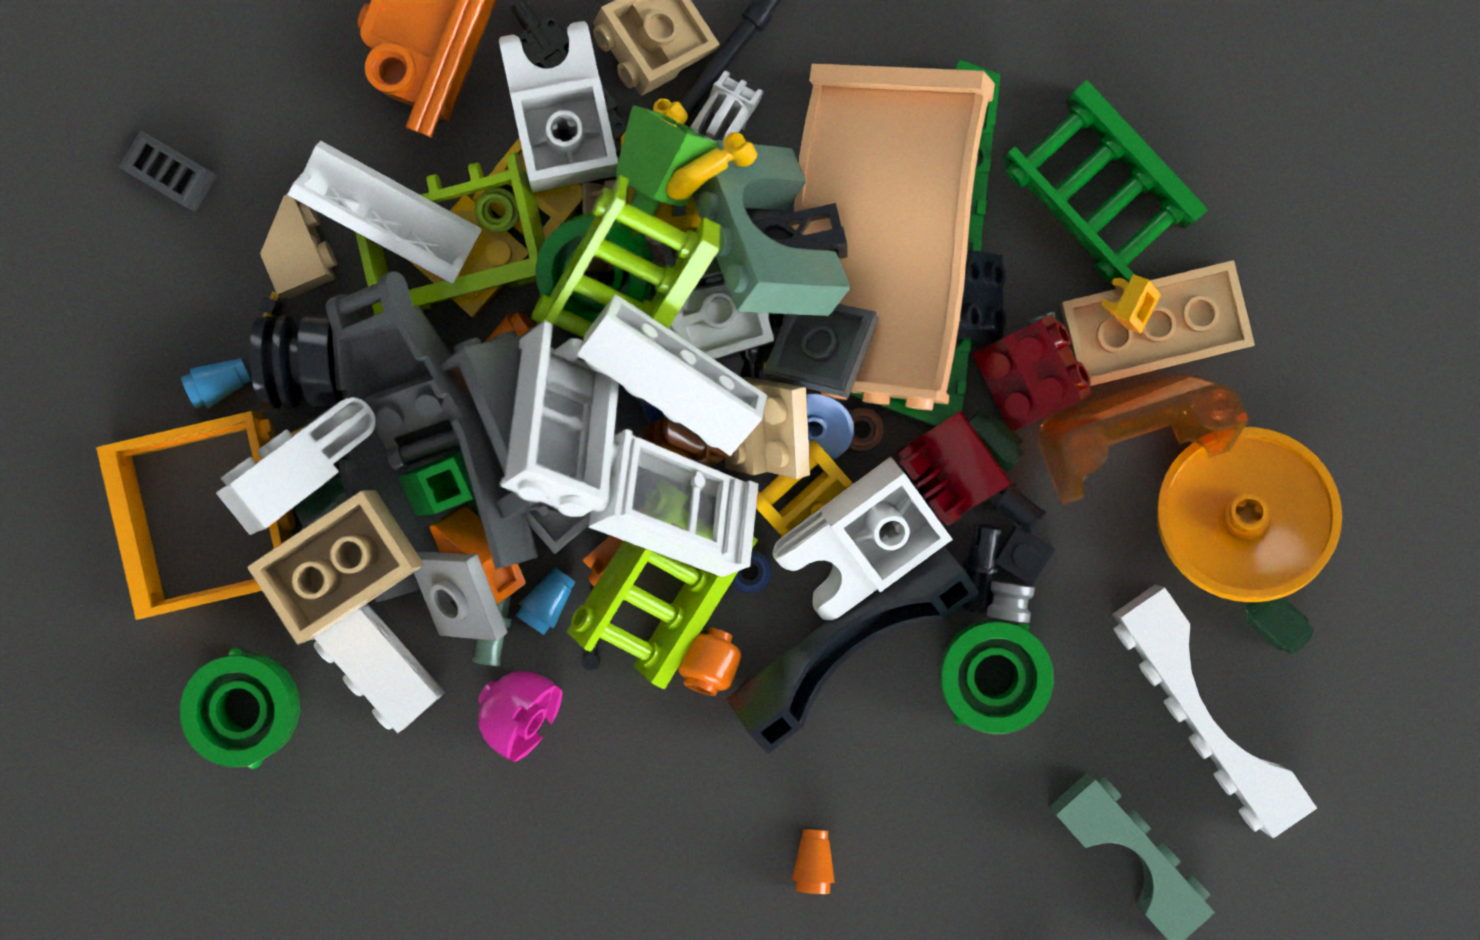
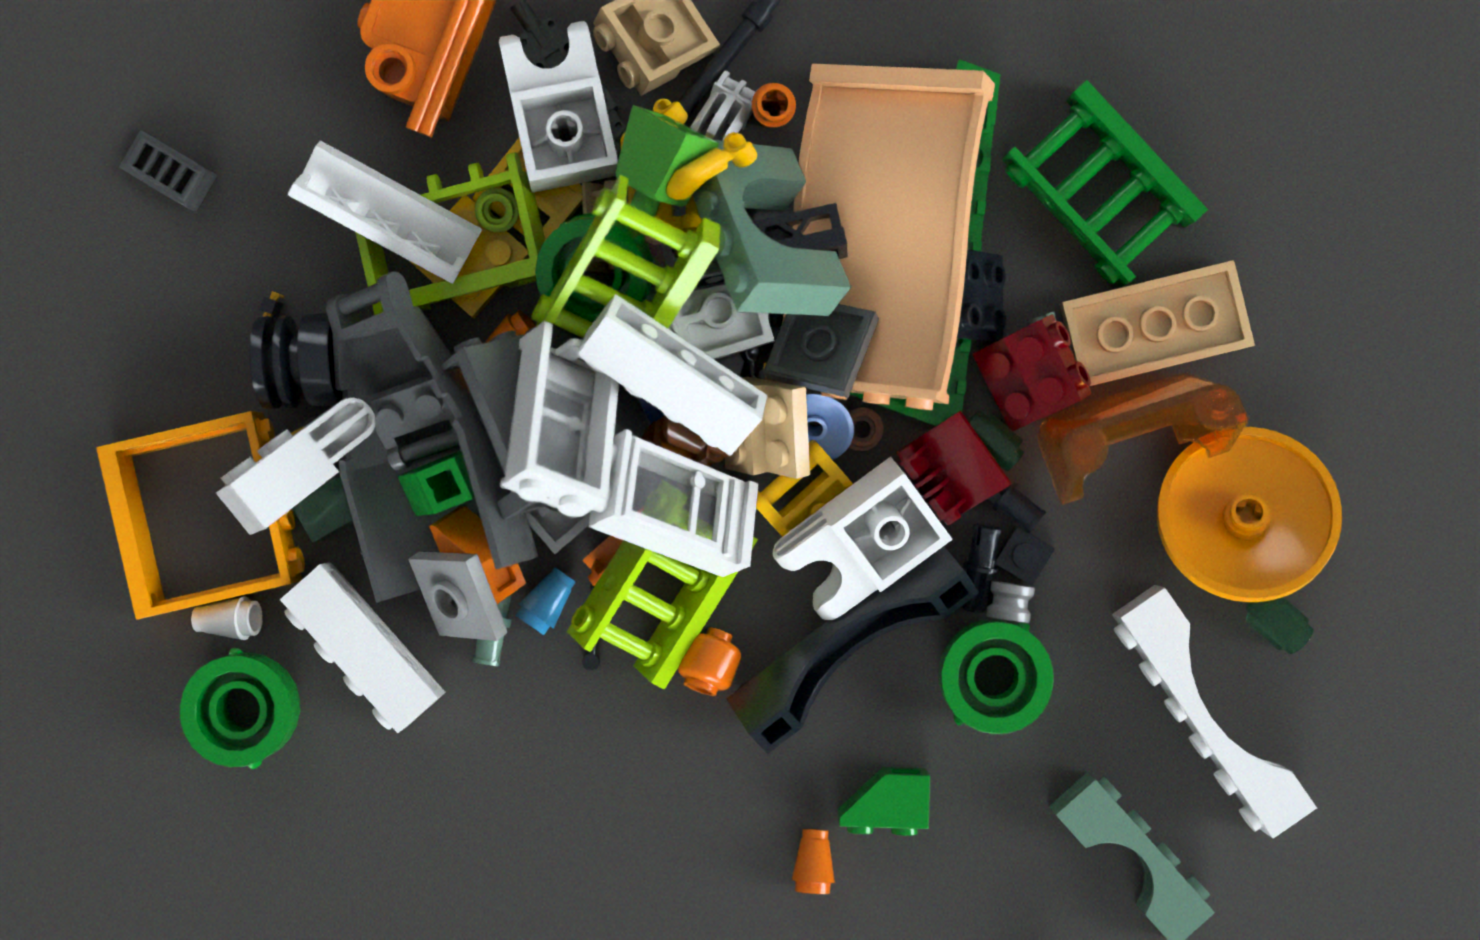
(215, 381): dark azure cone -> none
(229, 618): none -> white cone
(295, 252): tan slope -> none
(335, 565): tan brick -> none
(515, 711): dark pink cylinder -> none
(762, 578): dark blue plate -> none
(776, 96): none -> orange cone
(891, 800): none -> green slope
(1135, 304): yellow tile -> none

